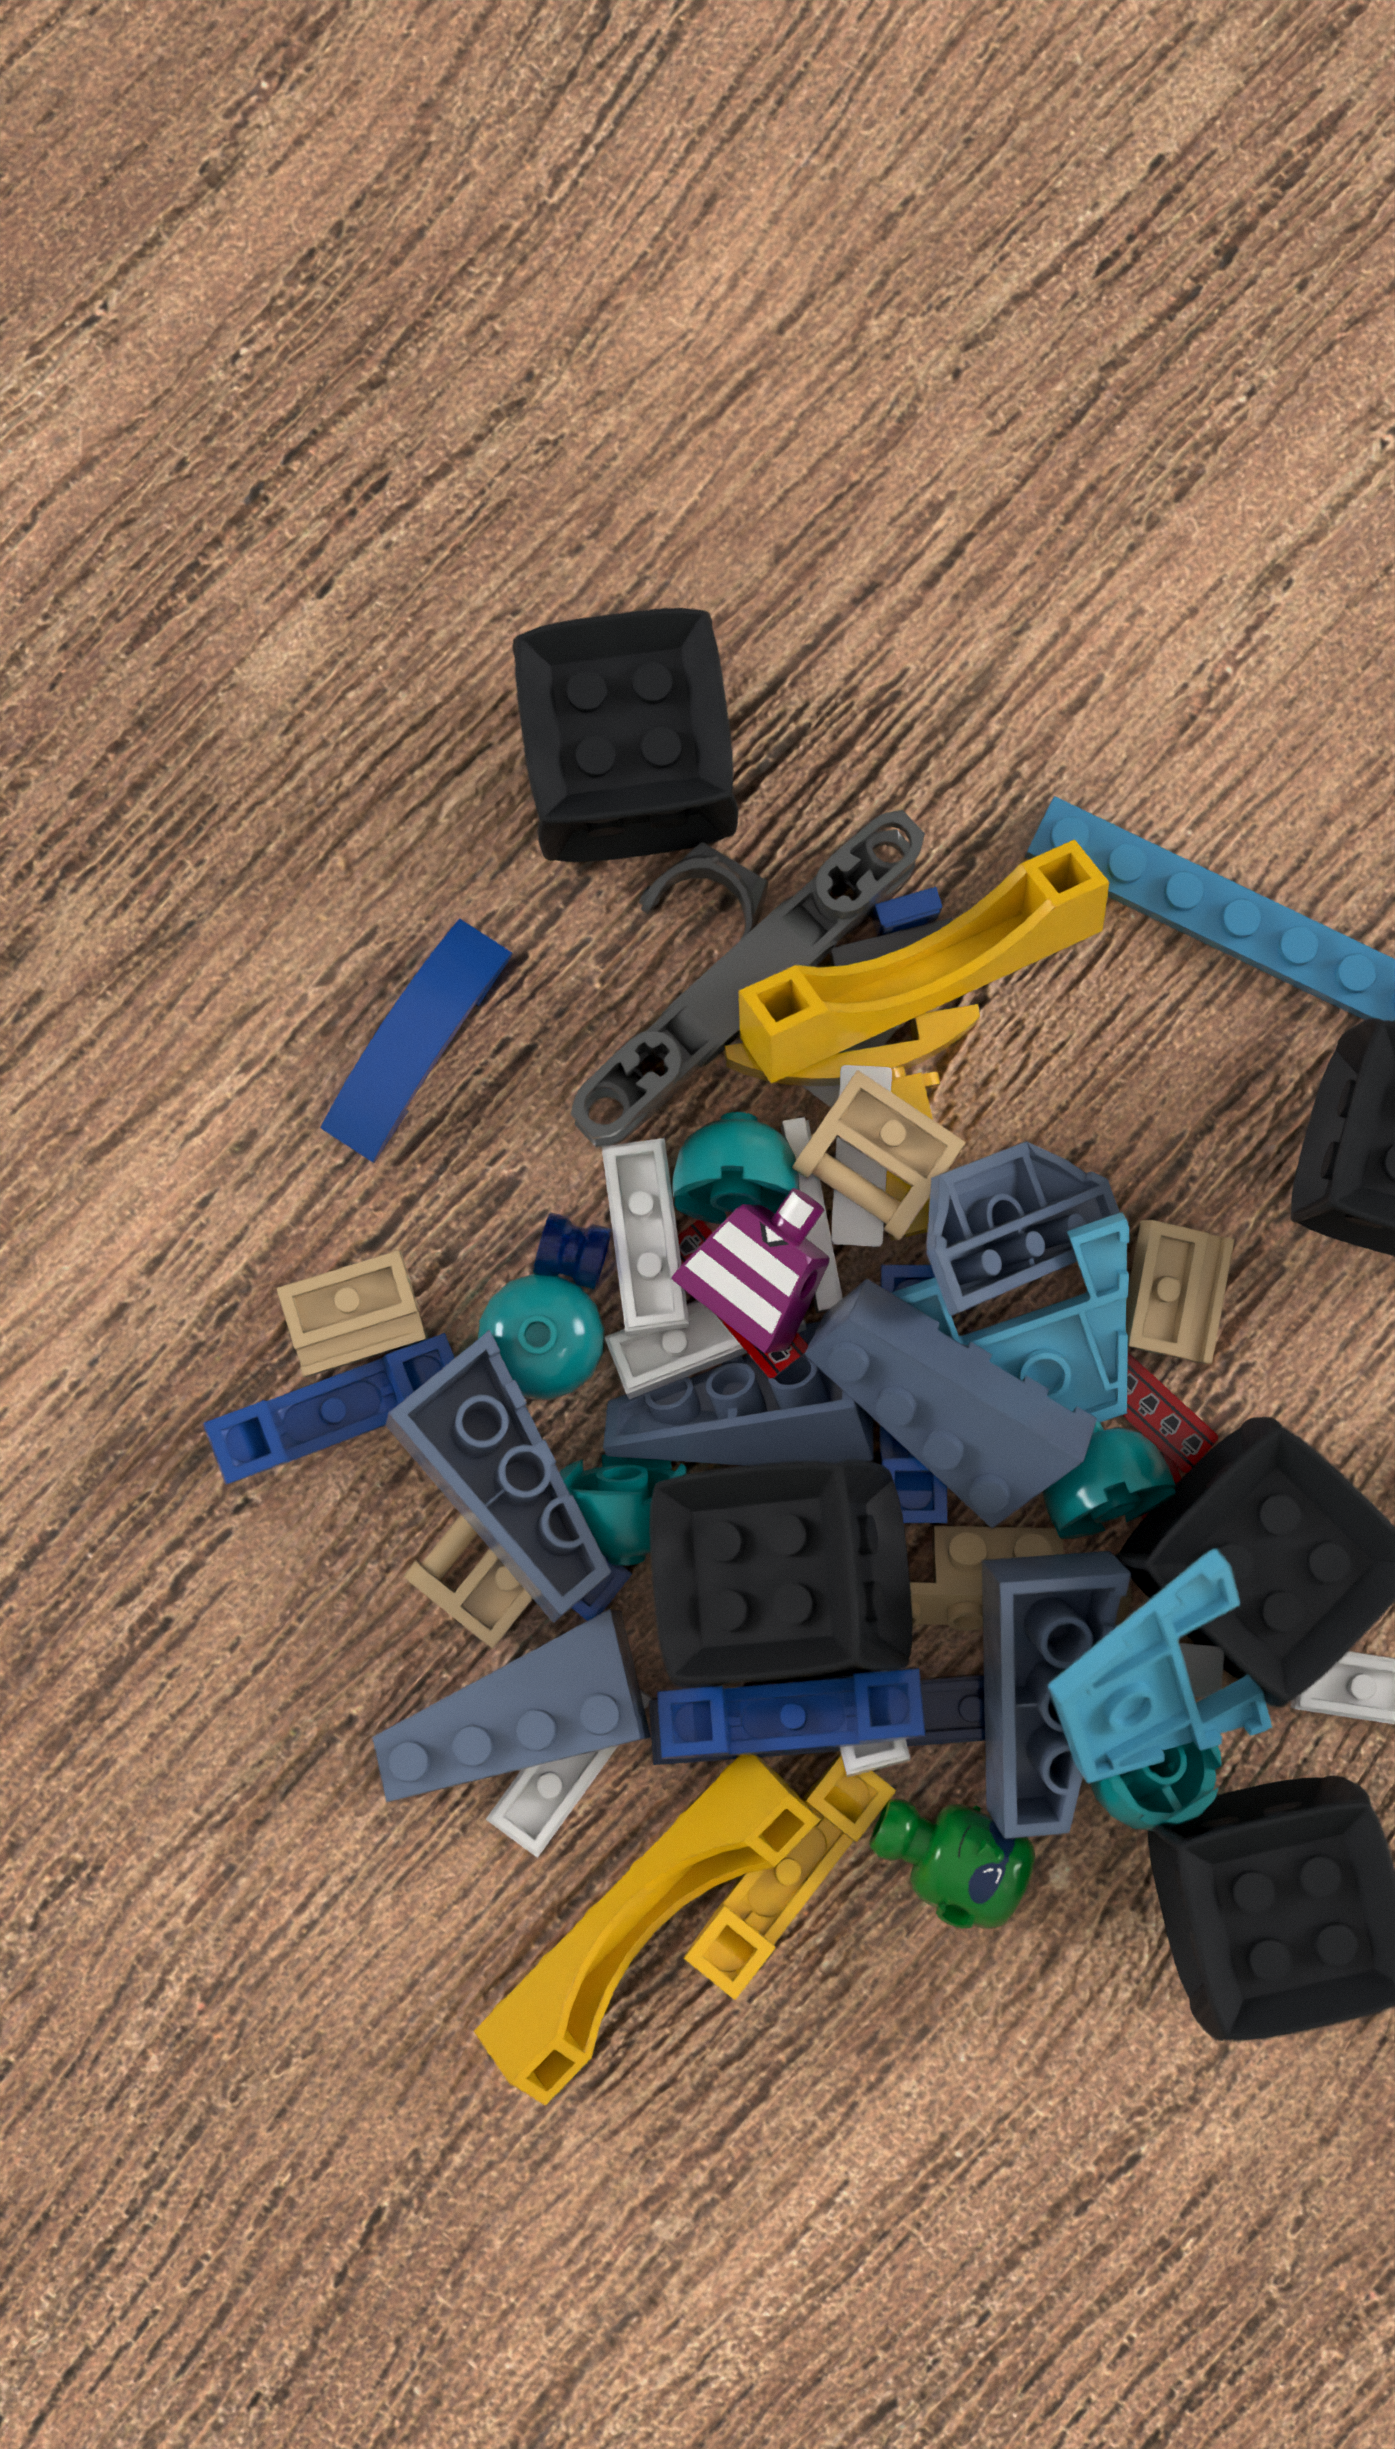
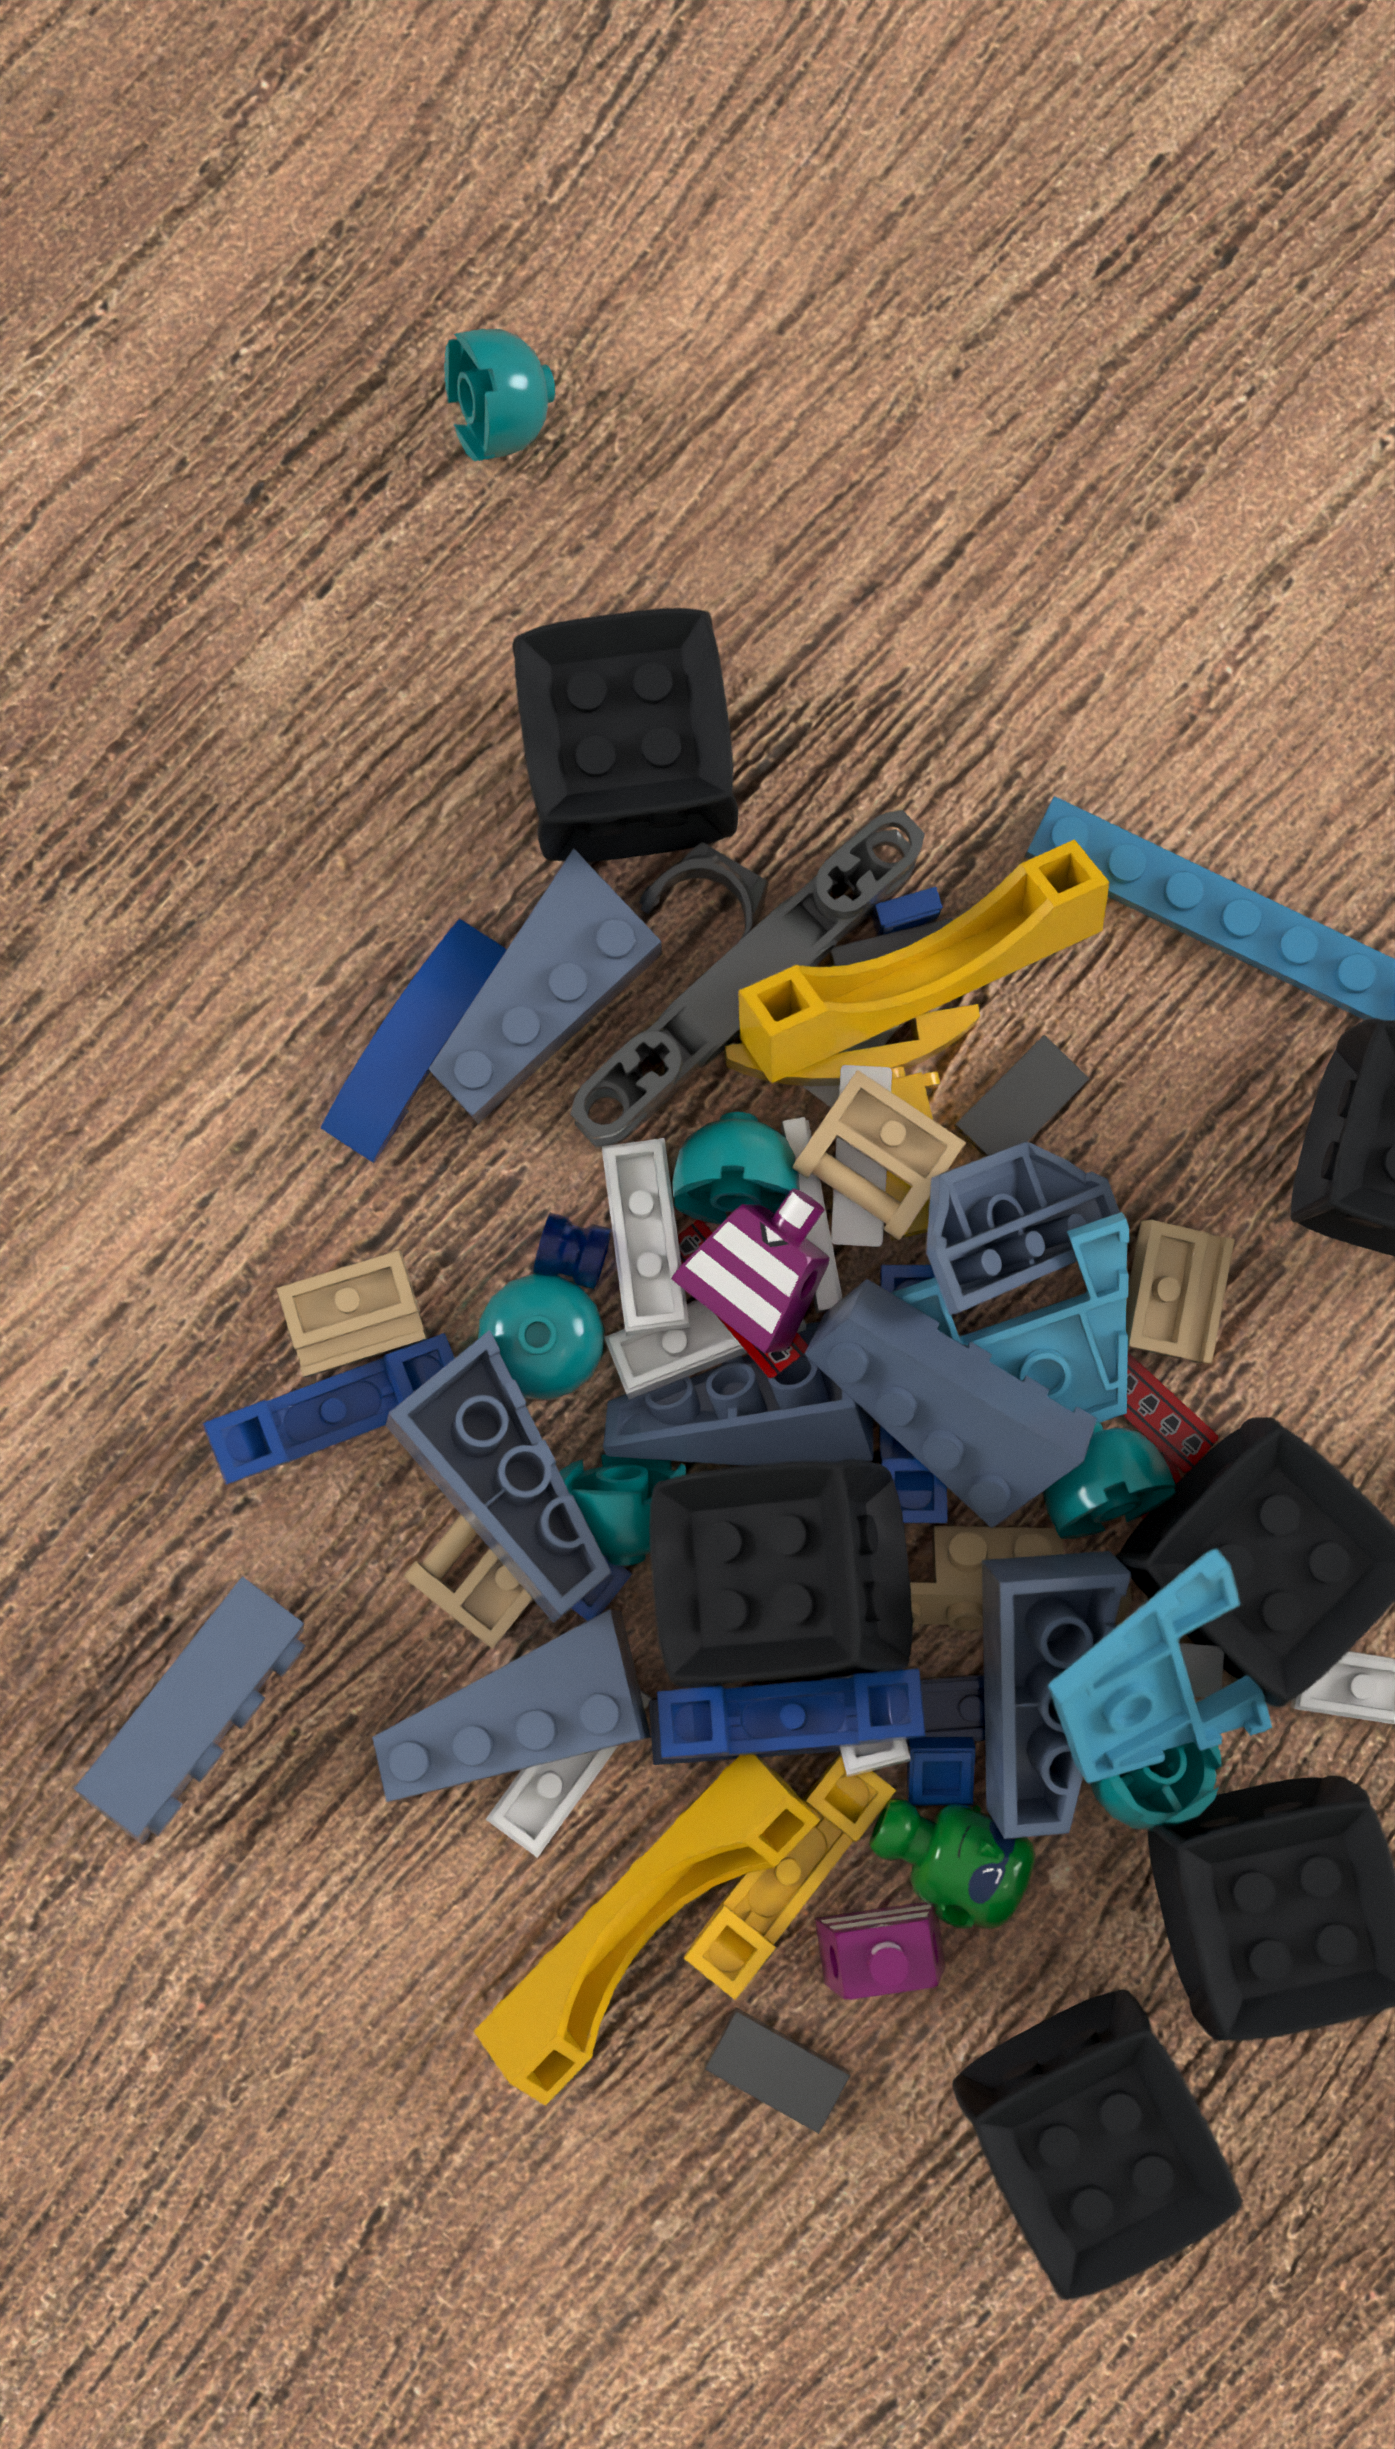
(191, 1711): none -> sand blue wedge
(499, 391): none -> teal cylinder
(551, 981): none -> sand blue wedge
(777, 2070): none -> dark grey tile
(881, 1950): none -> magenta torso
(940, 1771): none -> blue tile
(1022, 1099): none -> dark grey tile
(1097, 2144): none -> black piece

